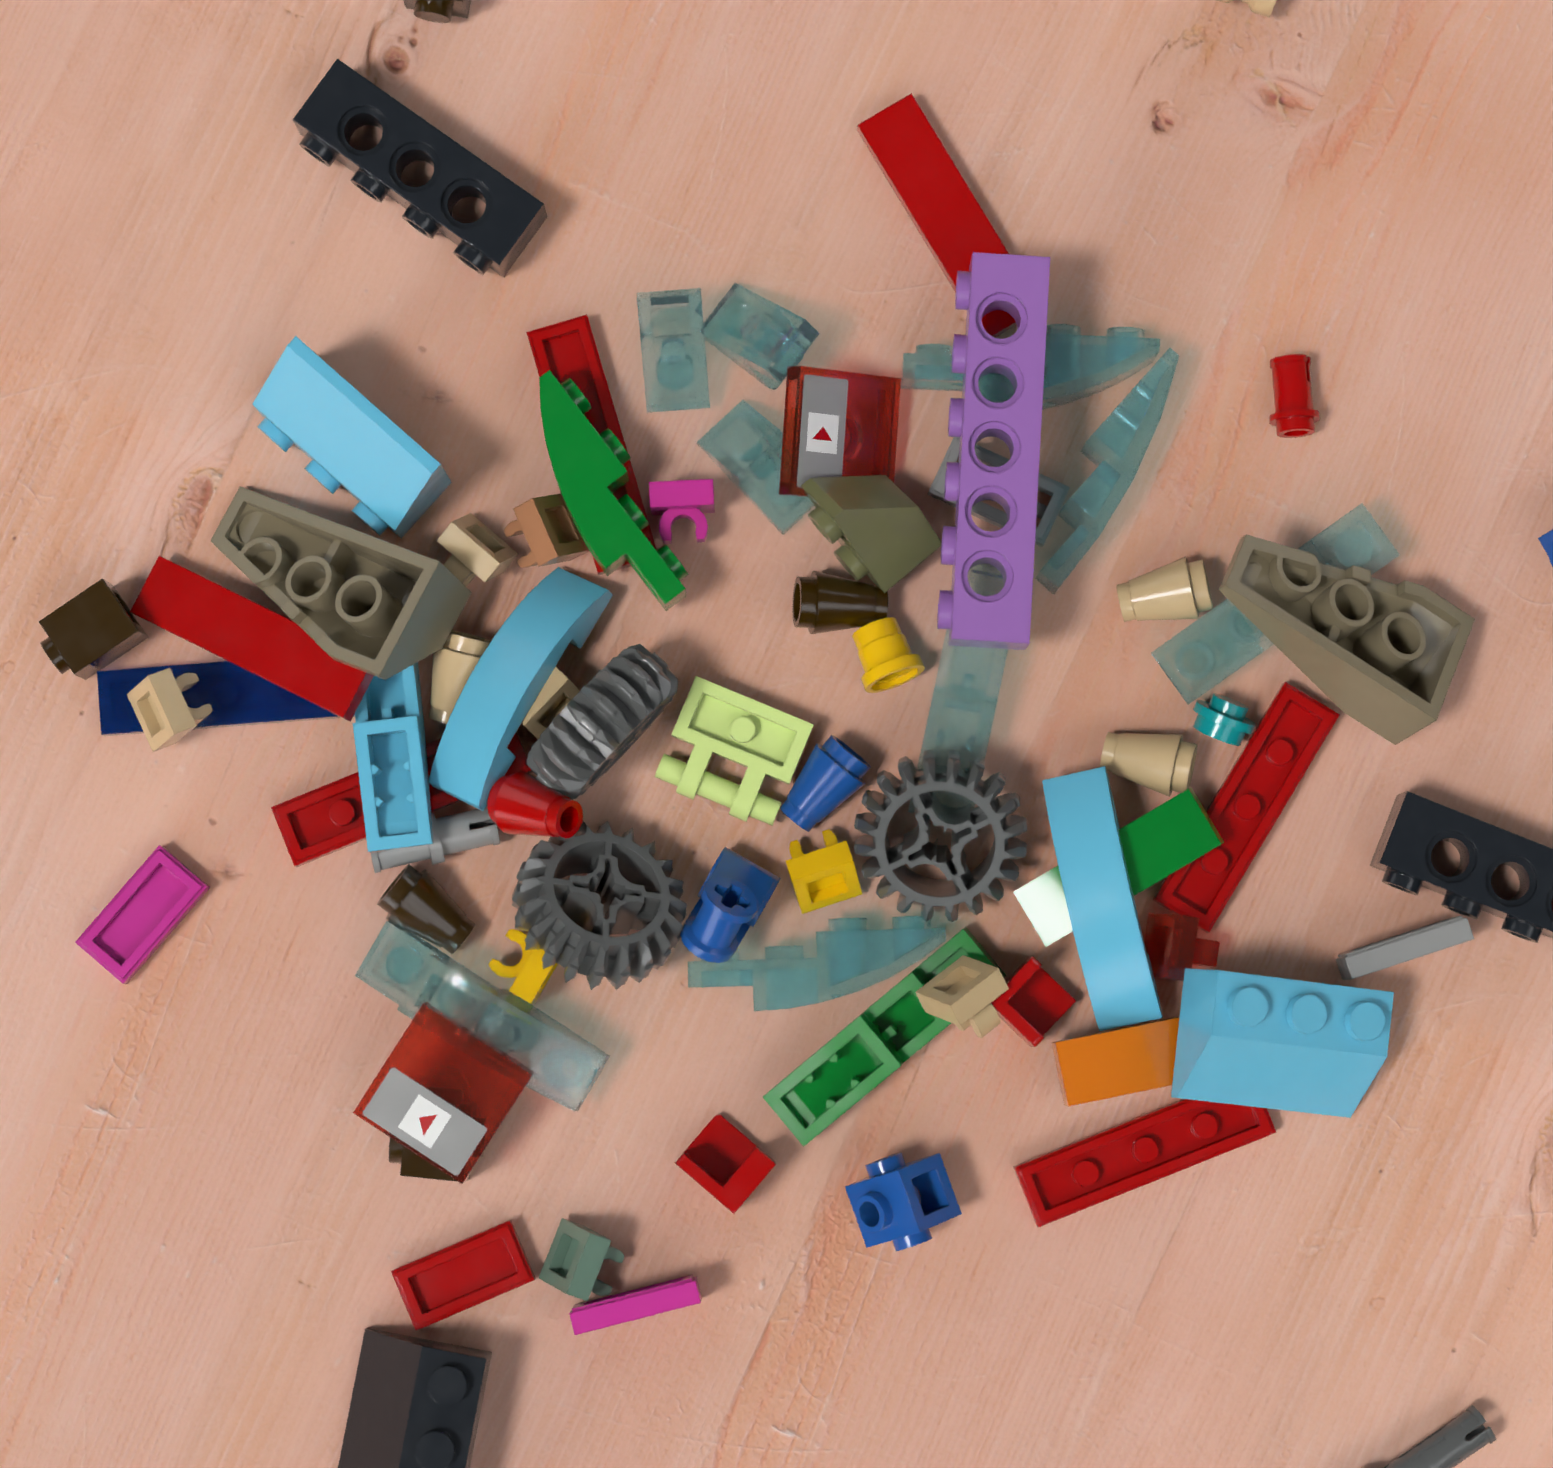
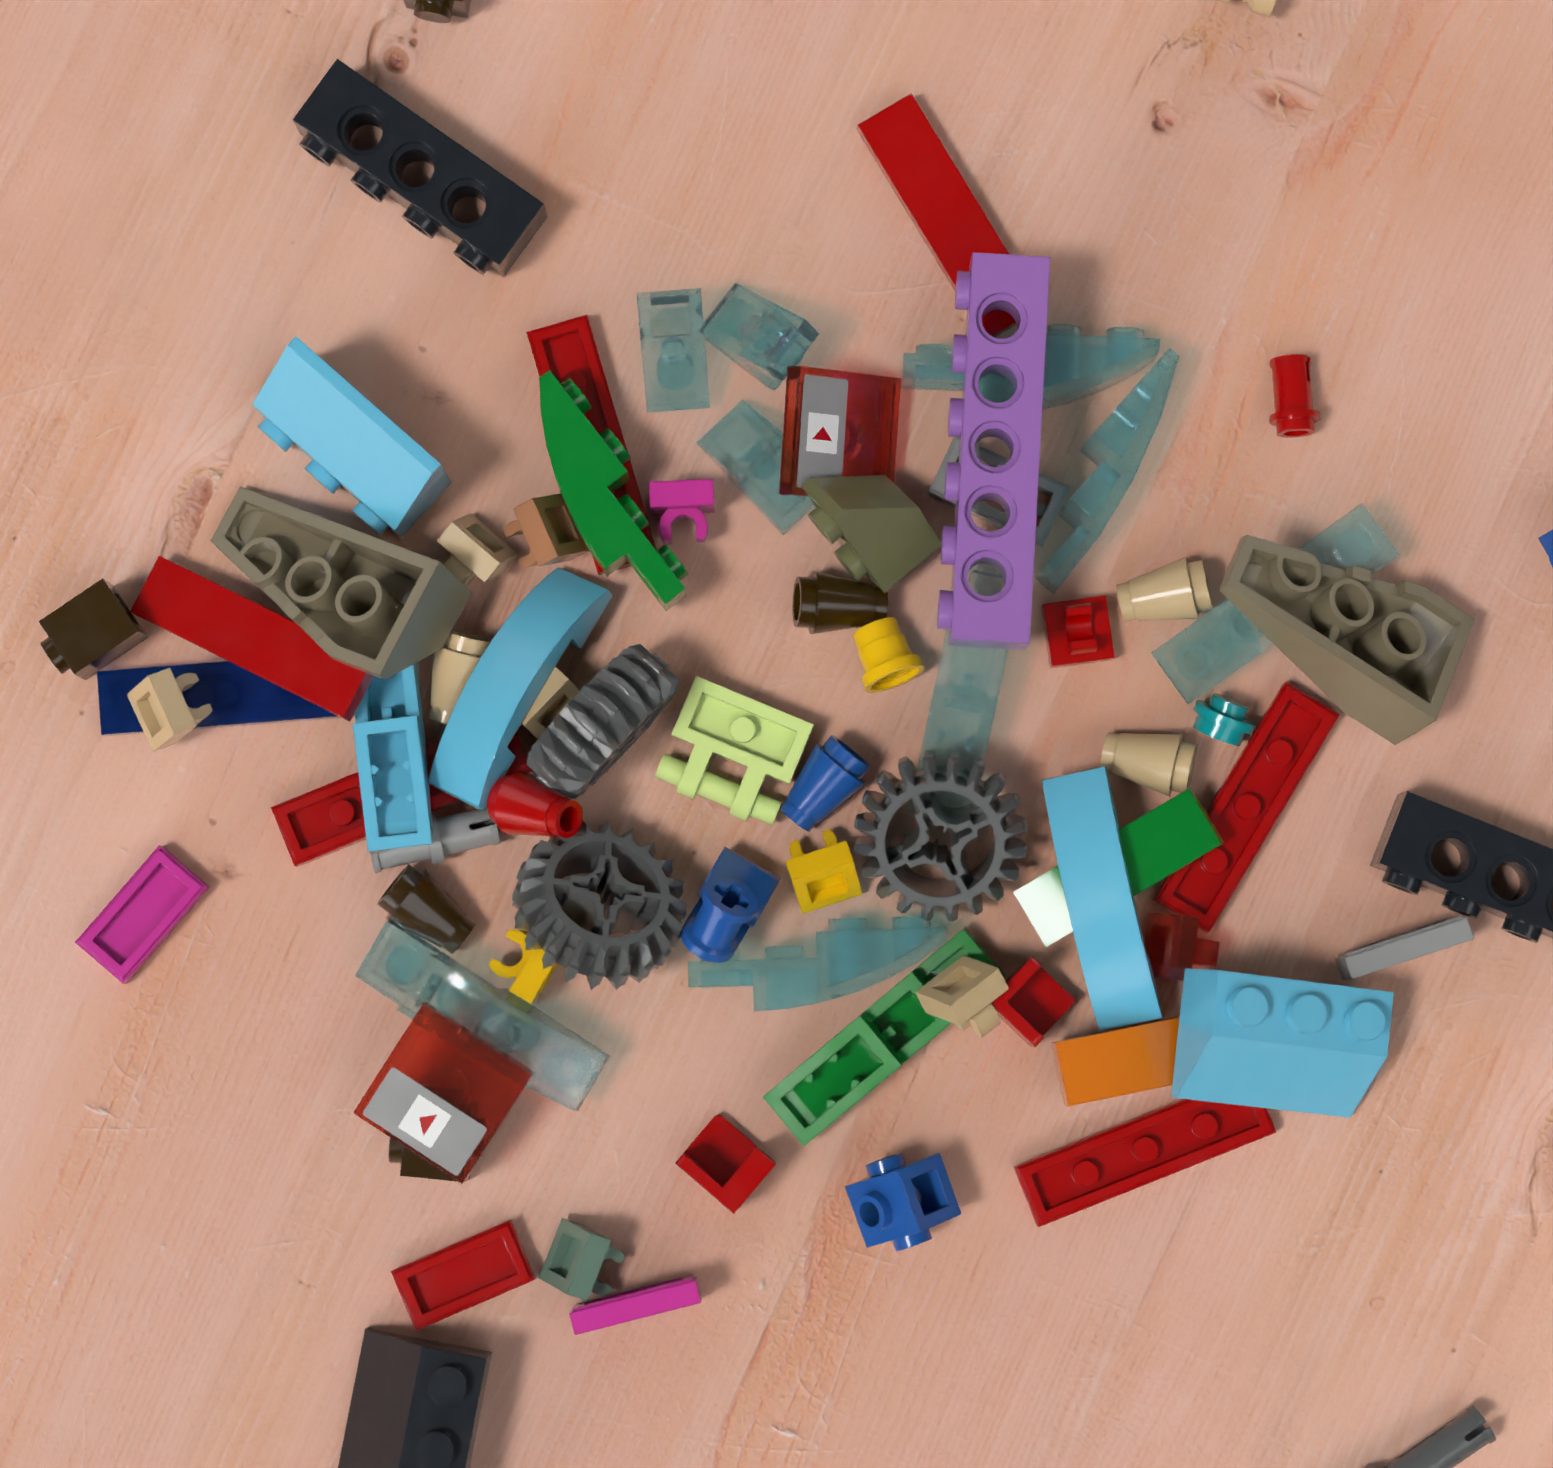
(1077, 632): none -> red tile

